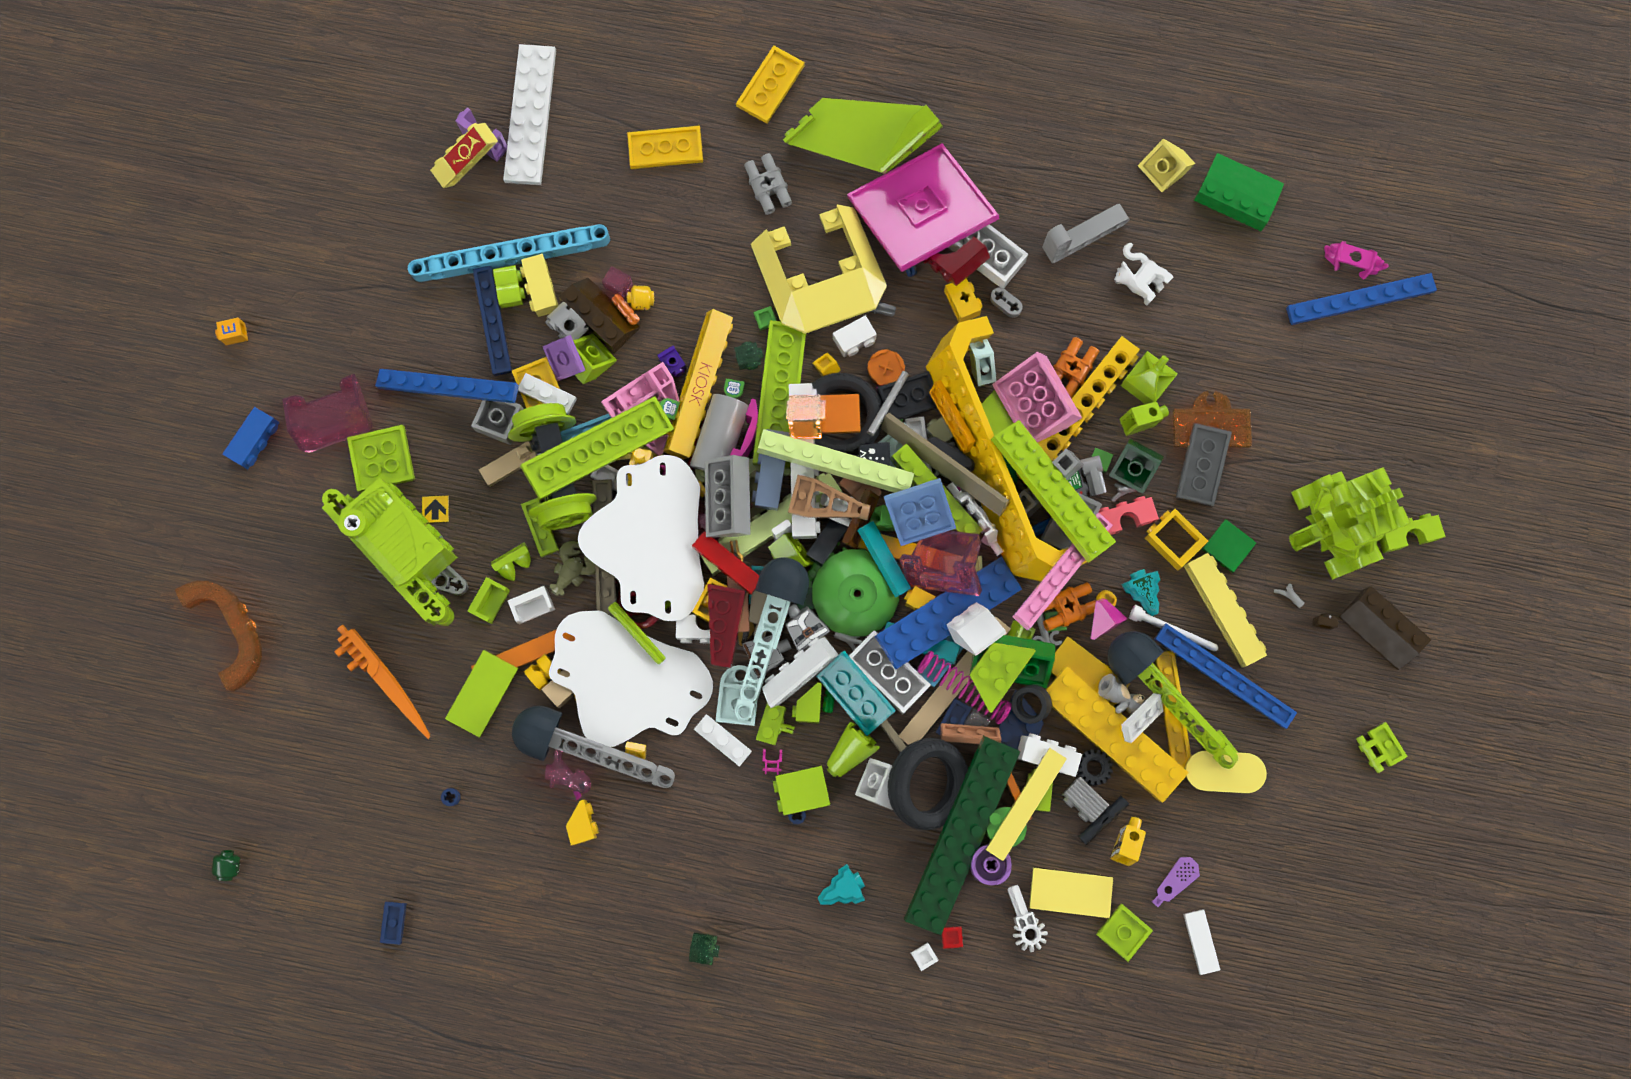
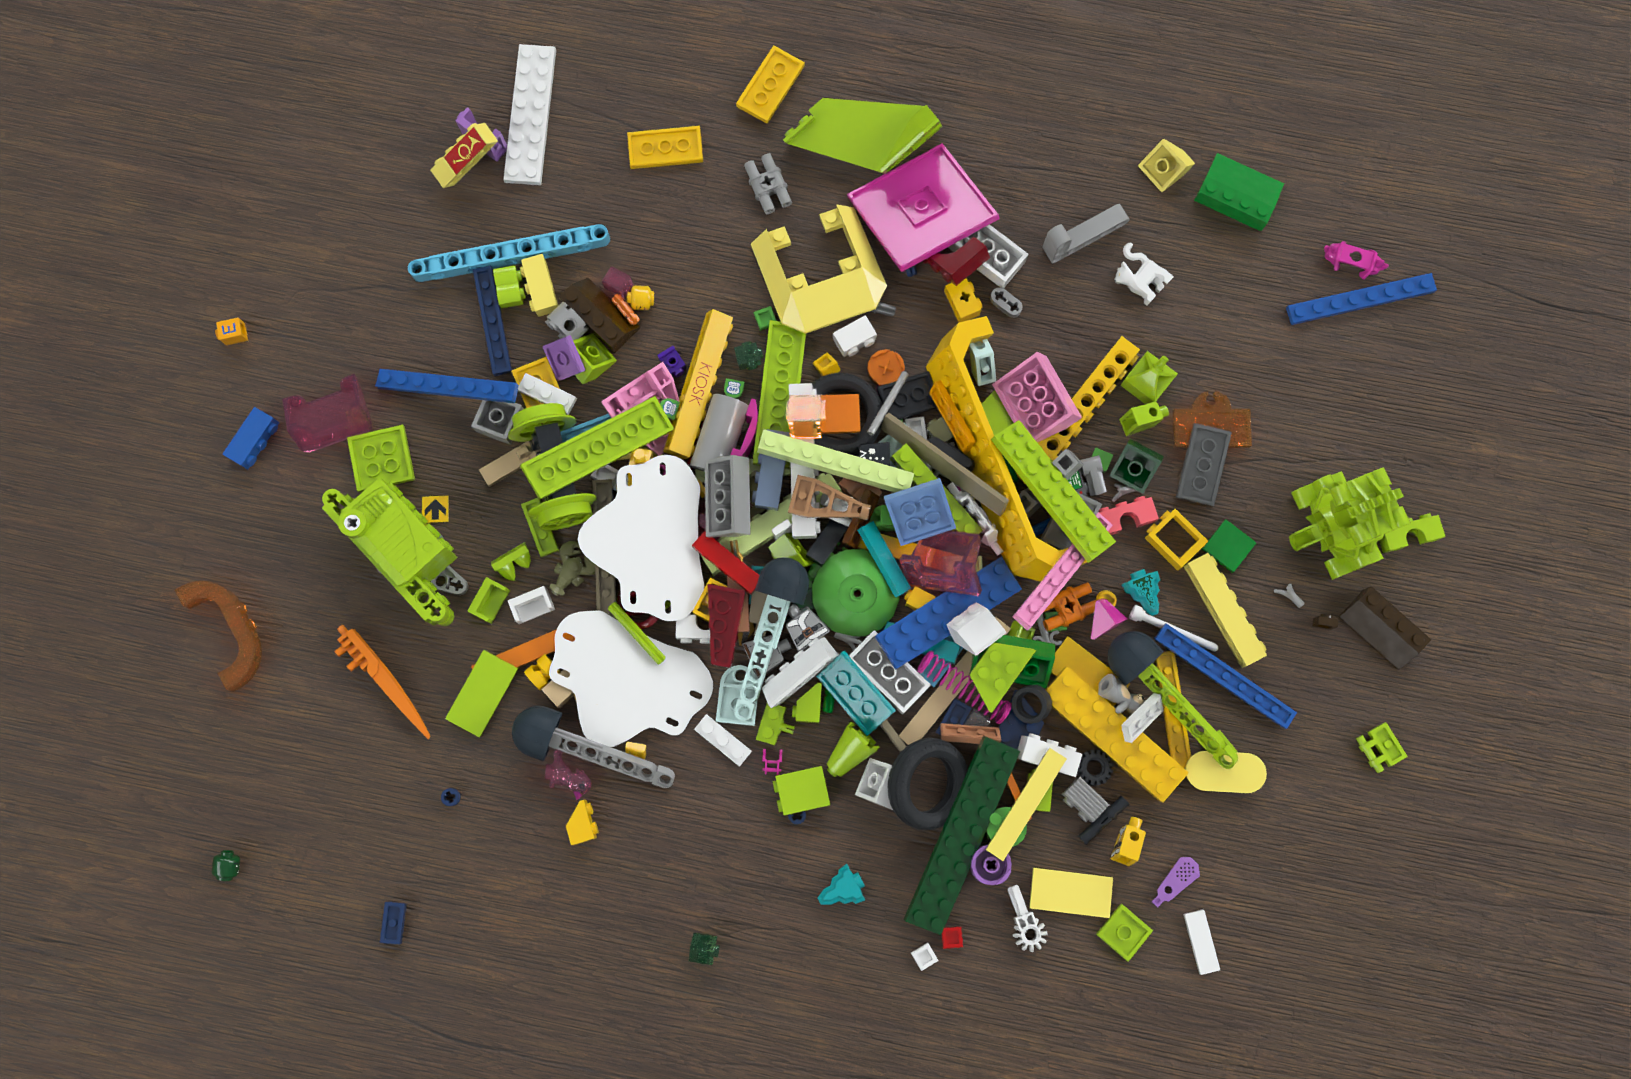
(1082, 366): orange pin -> none

